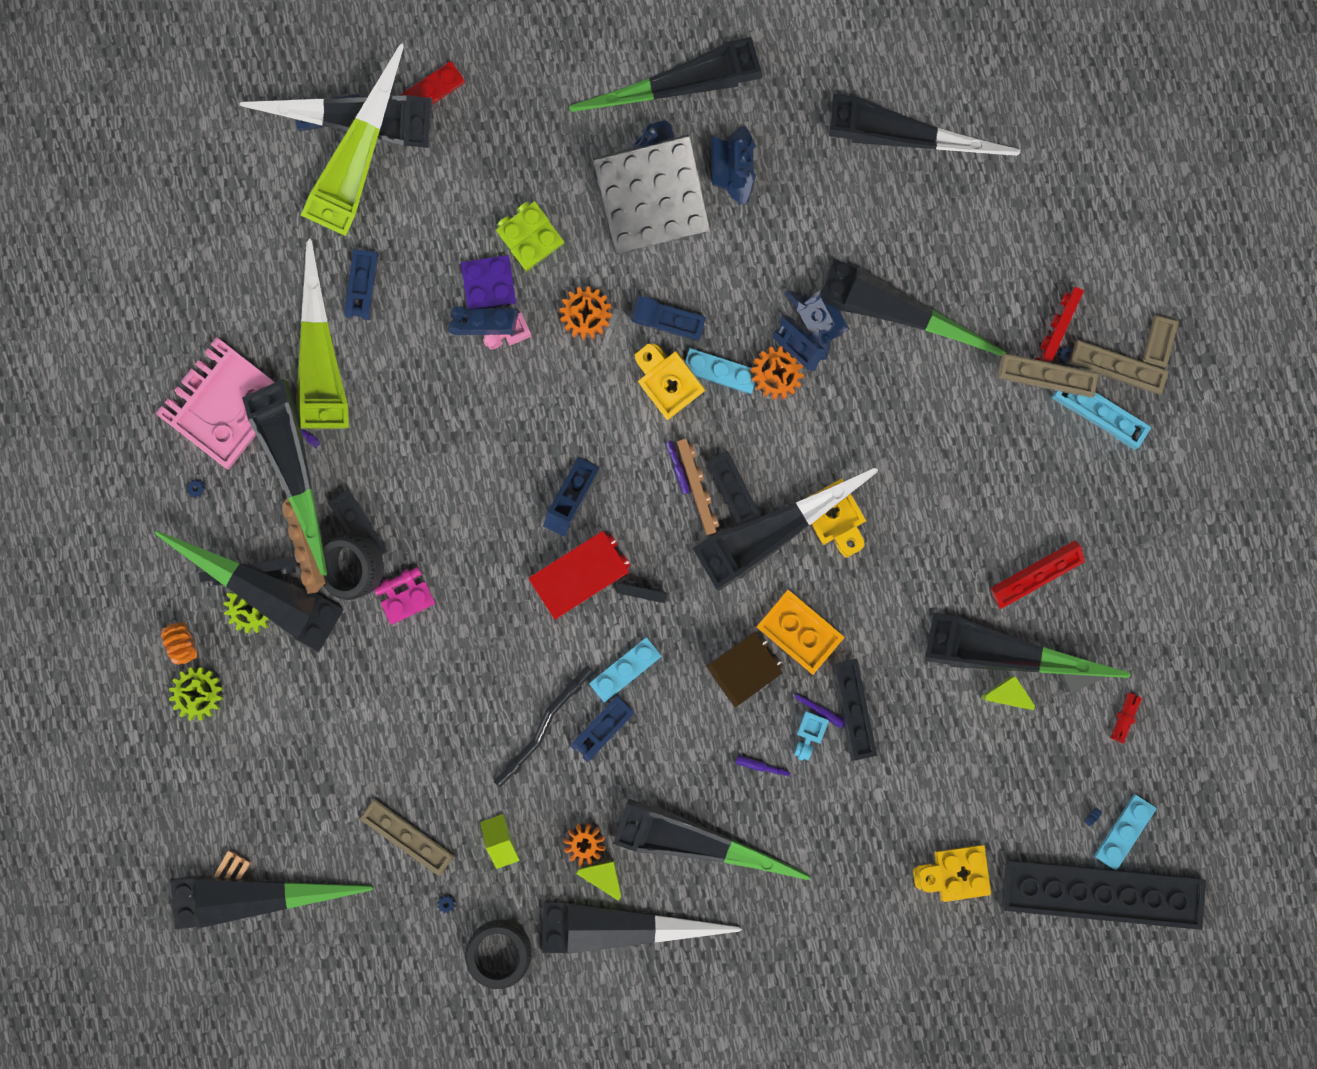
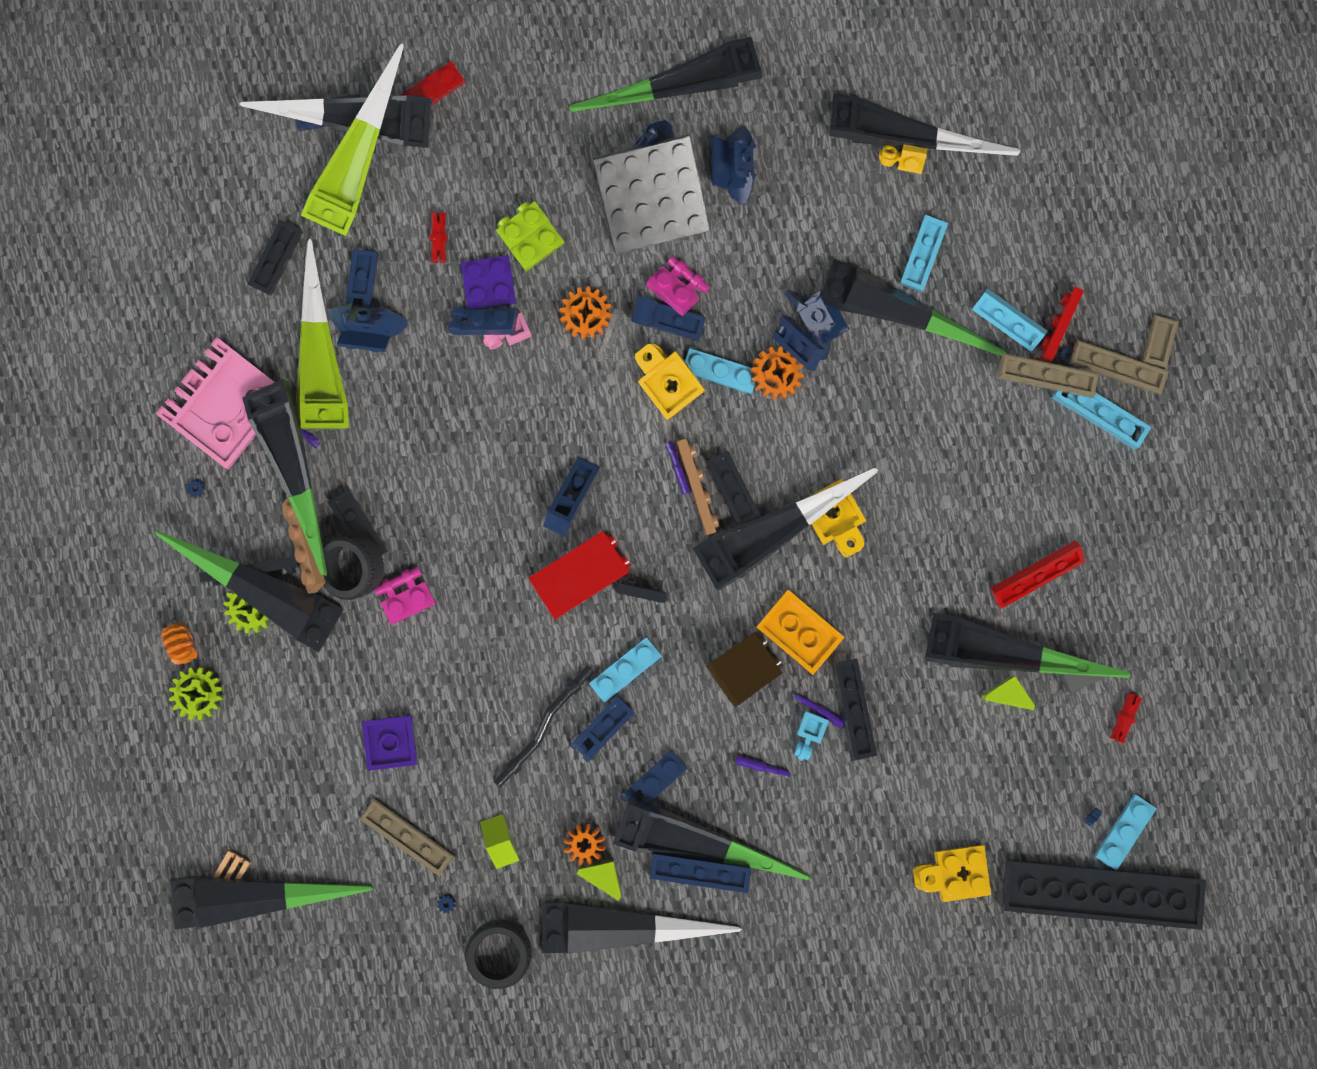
(275, 257): none -> black plate
(366, 326): none -> dark blue piece
(389, 743): none -> dark purple plate
(438, 237): none -> red pin
(656, 779): none -> dark blue plate
(675, 292): none -> dark pink plate
(700, 873): none -> dark blue plate
(910, 159): none -> yellow plate
(923, 253): none -> medium azure plate
(1009, 320): none -> medium azure plate

